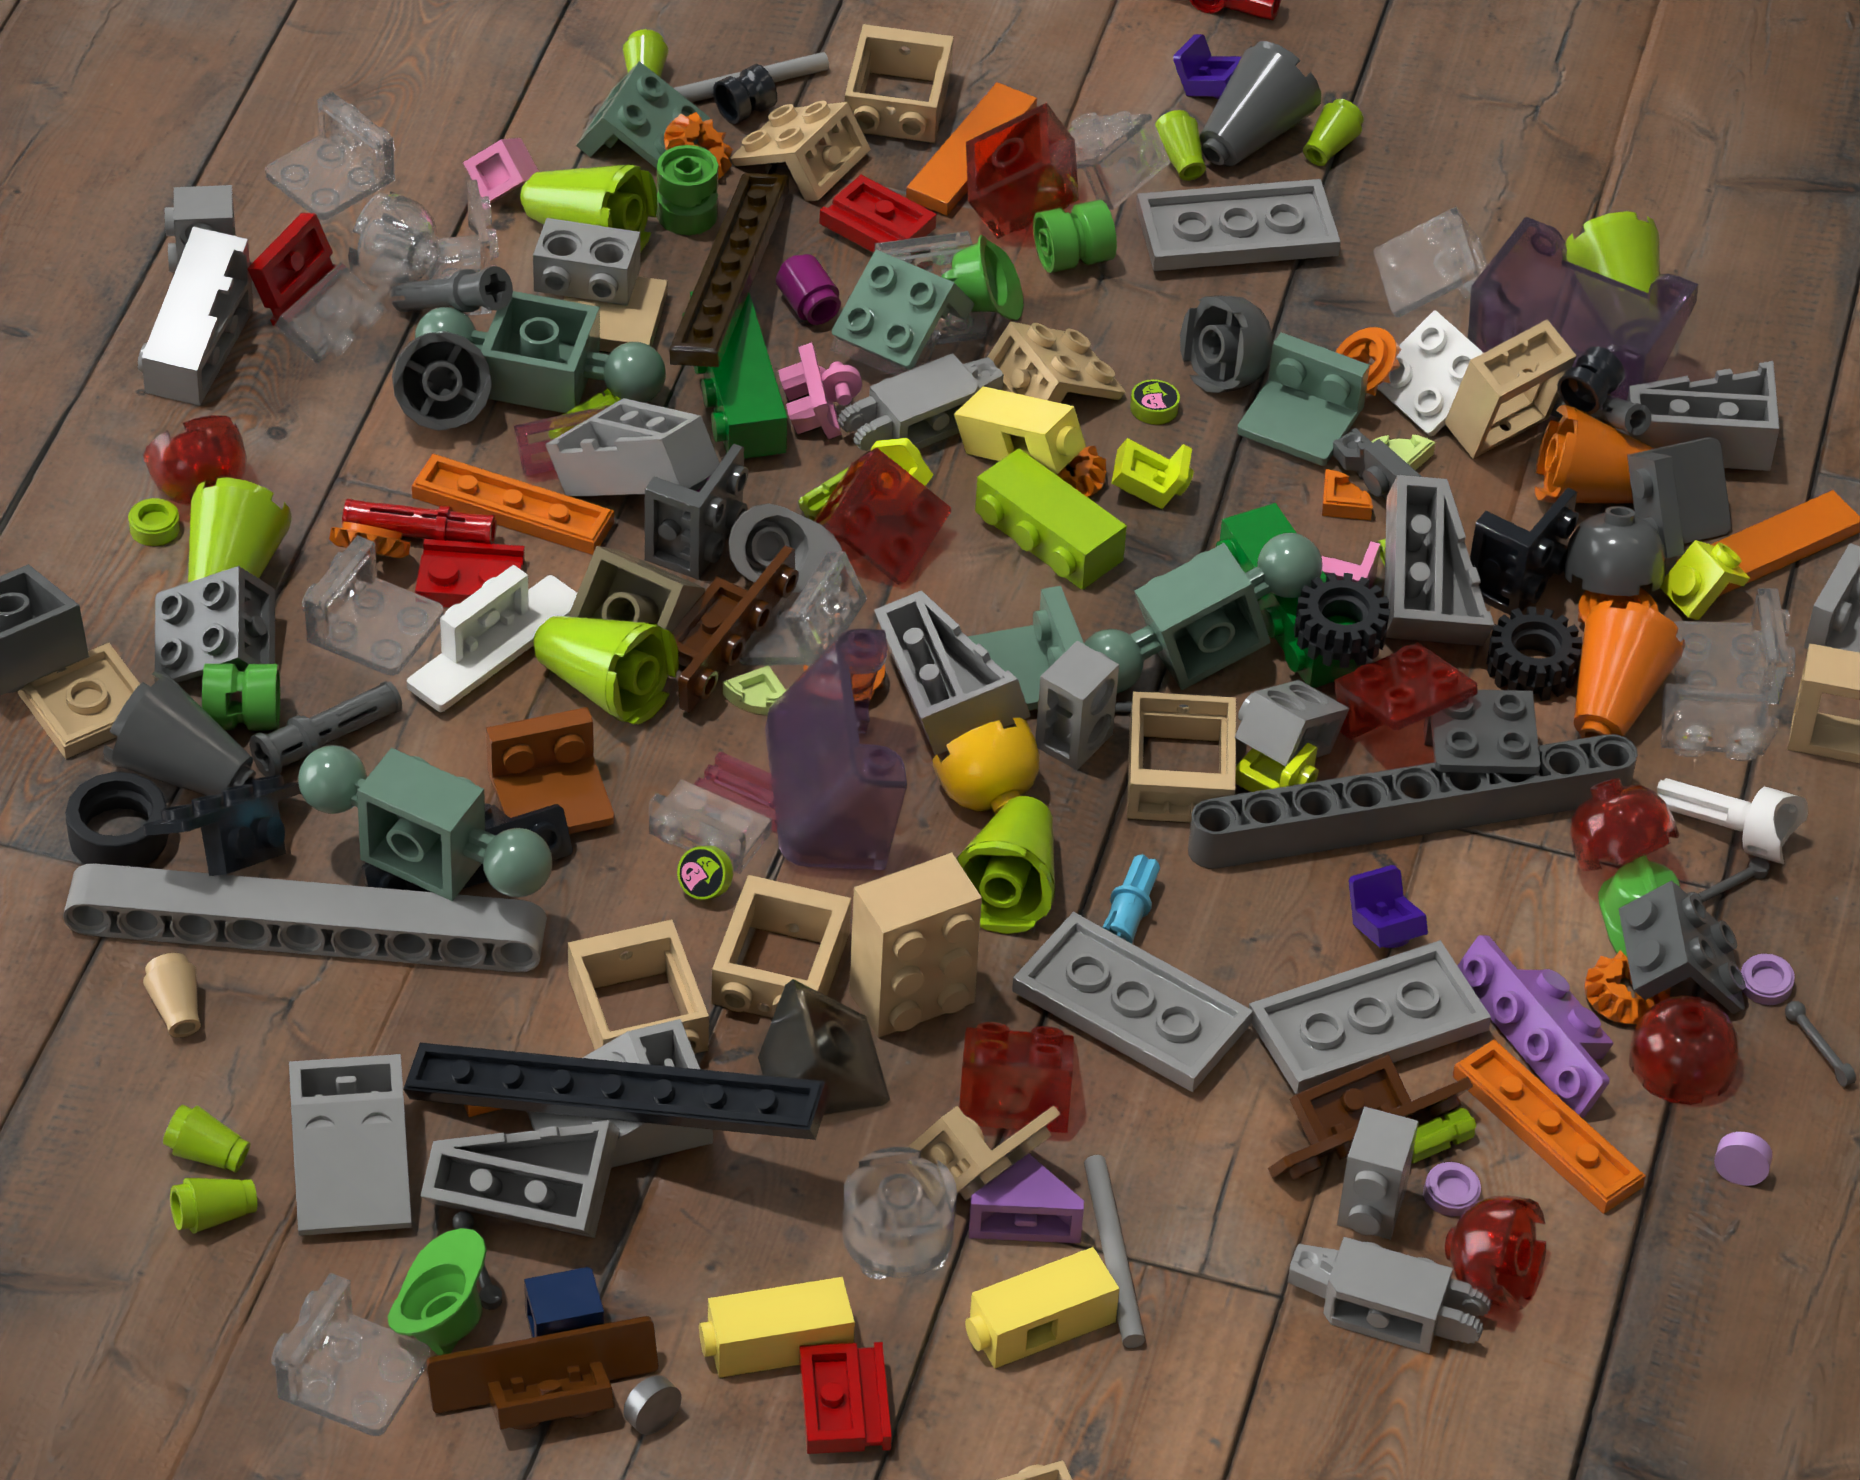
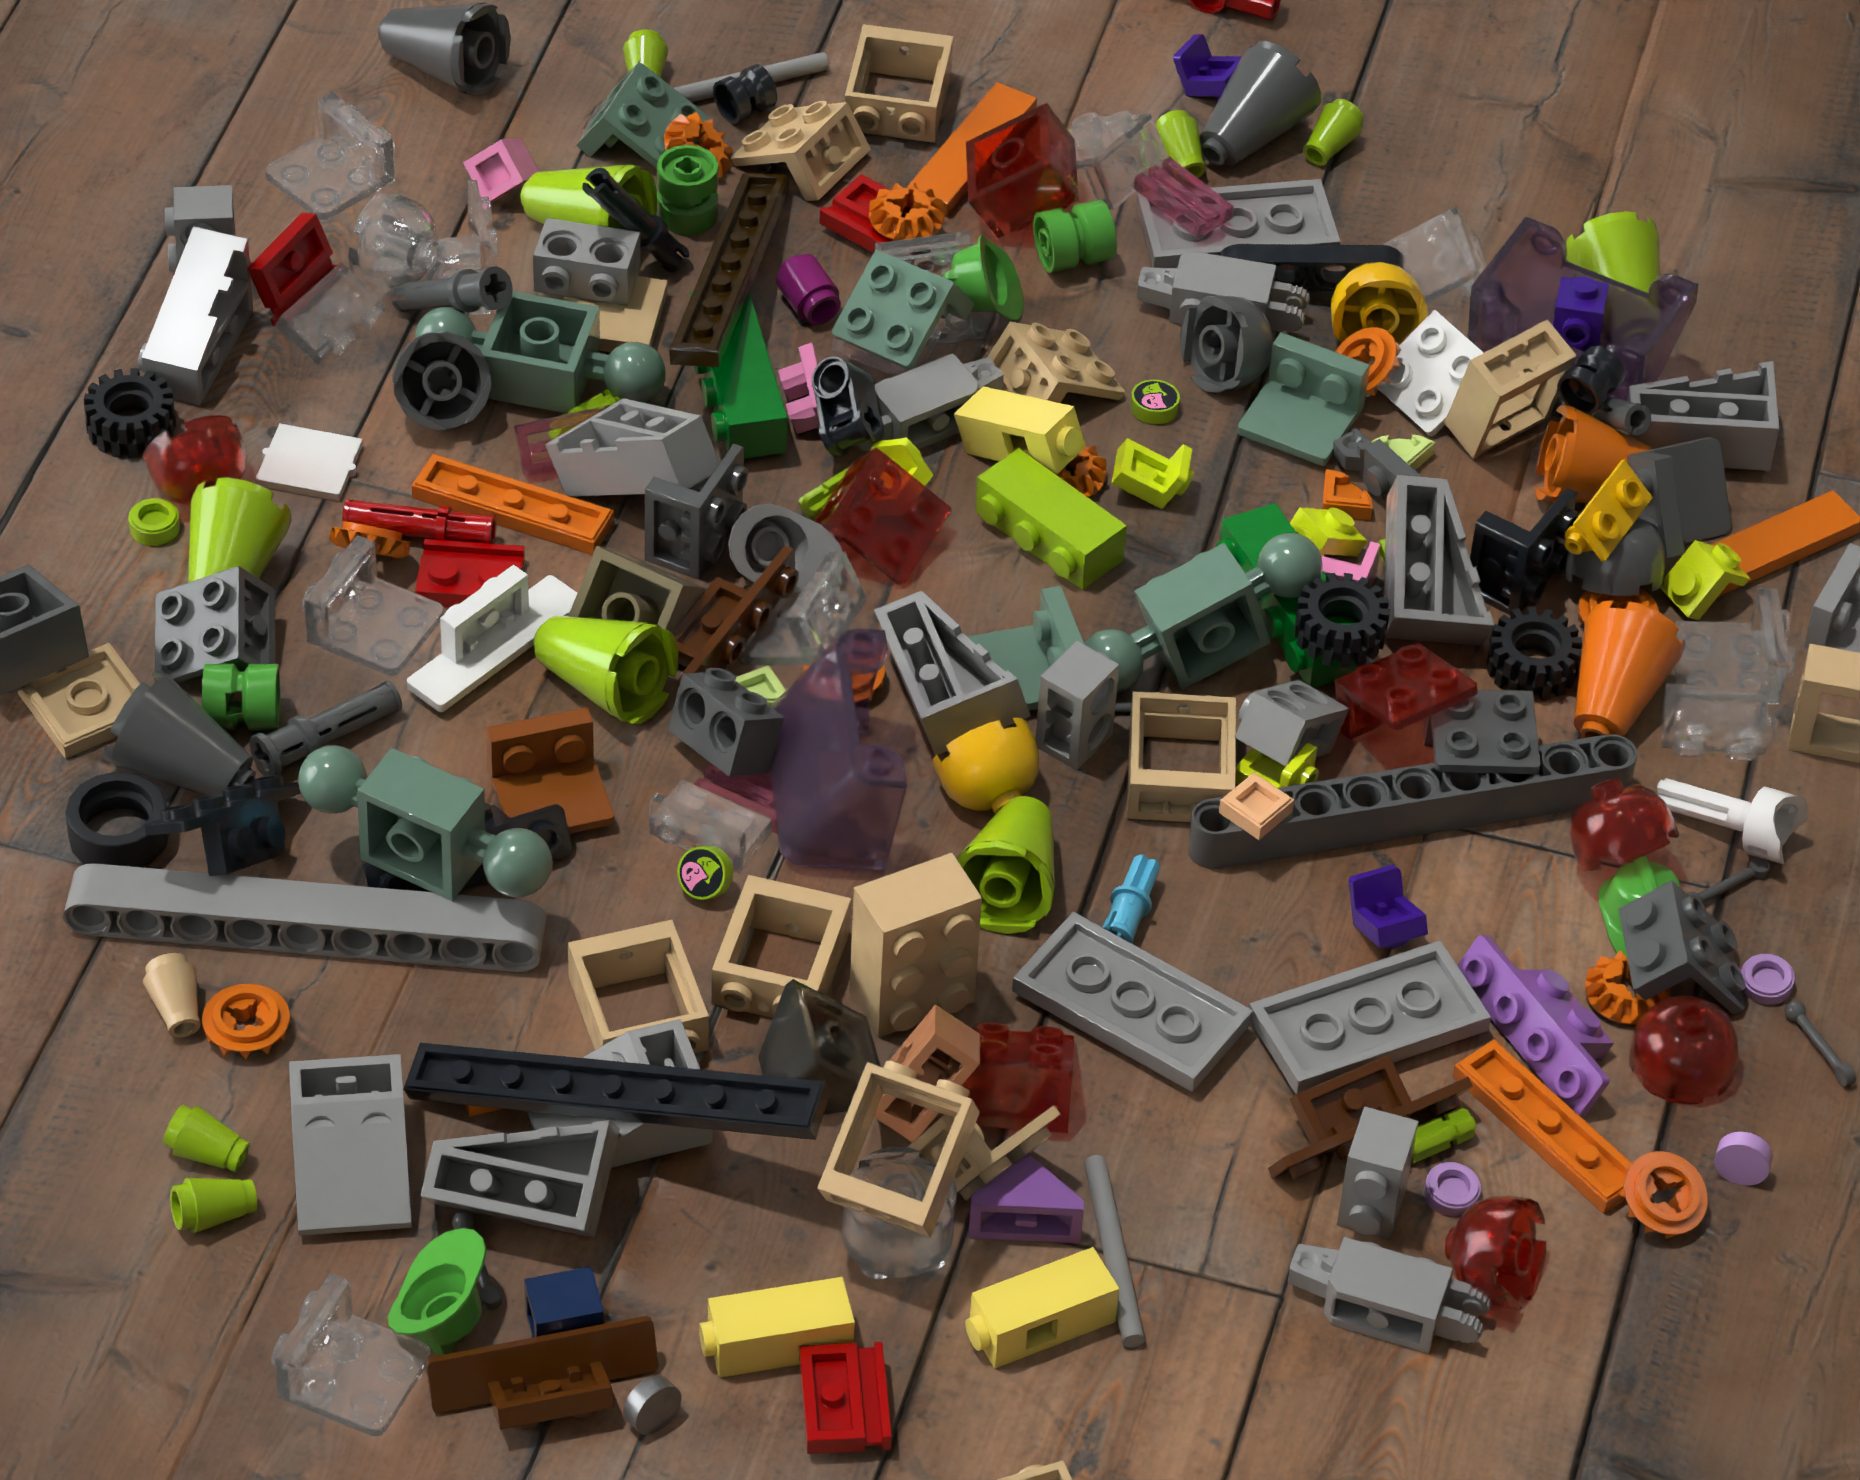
(126, 394): none -> black tyre
(240, 1004): none -> orange gear
(309, 462): none -> white piece
(450, 43): none -> dark grey cone
(633, 217): none -> black pin
(726, 722): none -> dark grey brick
(845, 406): none -> black piece
(883, 1204): none -> tan window
(922, 220): none -> orange gear
(936, 1050): none -> nougat brick
(1189, 194): none -> clear pink tile
(1215, 275): none -> light grey hinge
(1256, 806): none -> light nougat tile
(1312, 259): none -> black beam
(1329, 530): none -> neon yellow bracket
(1380, 298): none -> yellow cylinder
(1580, 311): none -> dark purple bracket
(1608, 514): none -> yellow hinge
(1665, 1171): none -> orange gear

